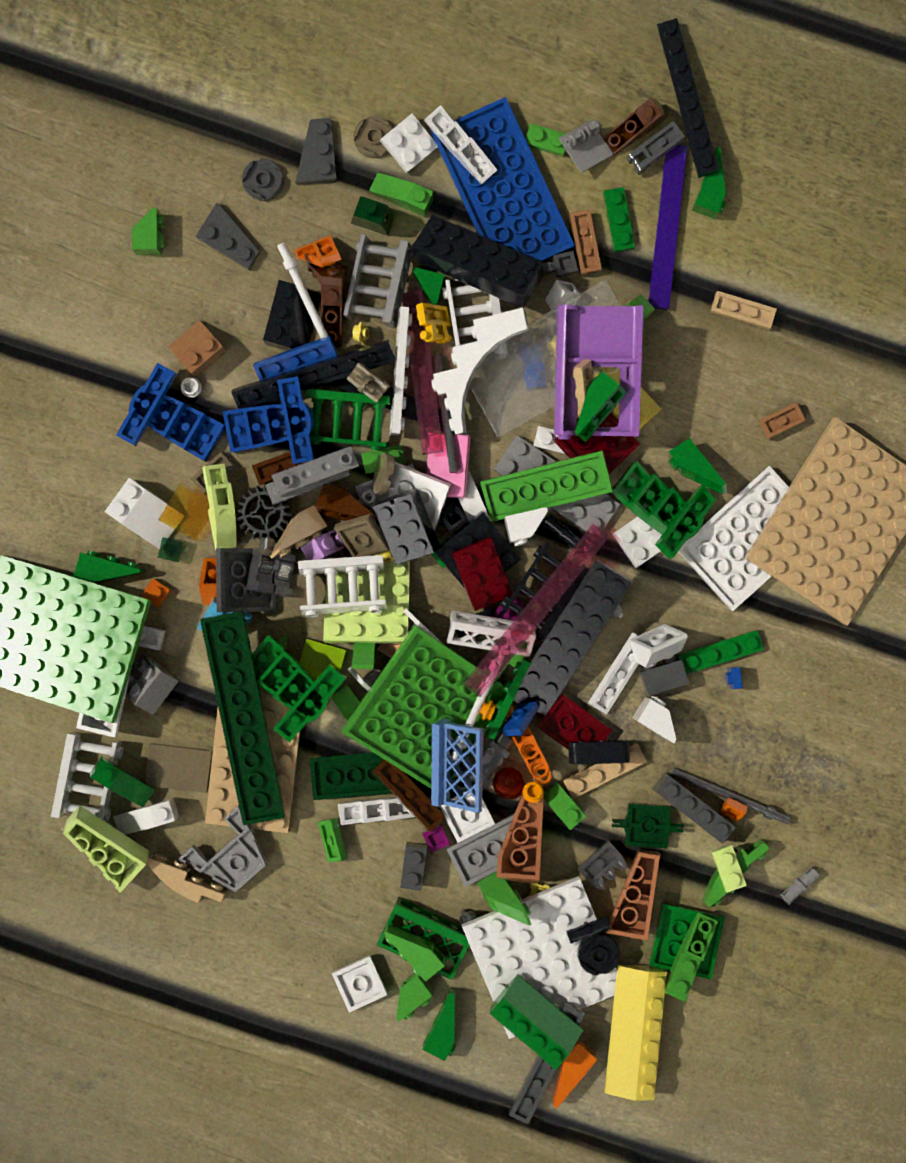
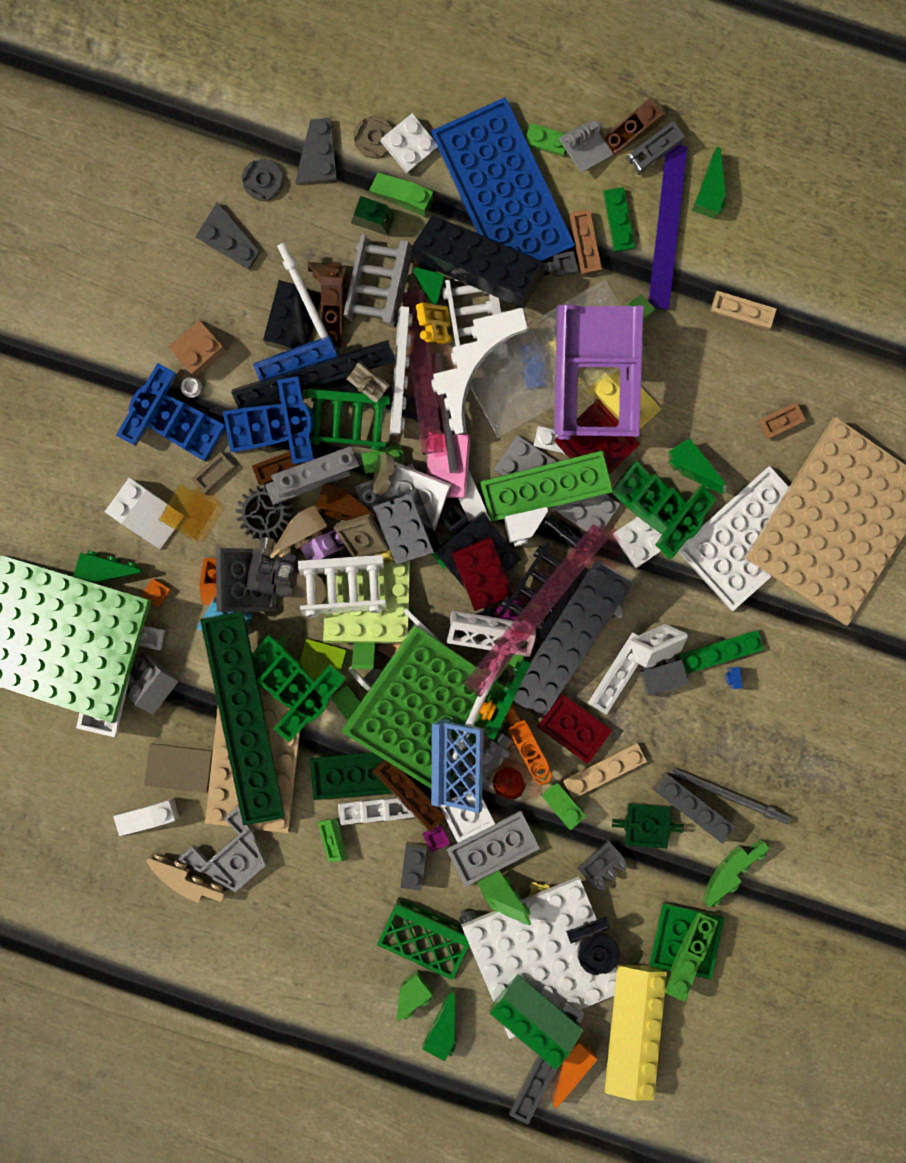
(69, 765): white fence -> none
(106, 847): yellowish green wedge -> none
(121, 782): green slope -> none
(147, 234): bright green slope -> none
(170, 549): clear green plate -> none
(221, 505): yellowish green slope -> none
(320, 253): orange wing -> none
(359, 983): white plate -> none
(361, 333): light yellow plate -> none
(419, 952): bright green slope -> none
(460, 145): white slope -> none
(520, 719): blue plate -> none
(521, 848): nougat wedge -> none
(533, 792): light orange plate -> none
(561, 293): white panel -> none
(583, 377): tan plate -> none
(599, 401): green slope -> none
(599, 752): black beam -> none
(635, 902): nougat wedge -> none
(656, 717): white slope -> none
(687, 98): black plate -> none
(728, 868): yellowish green plate -> none
(733, 810): orange plate -> none
(799, 885): light grey pin -> none

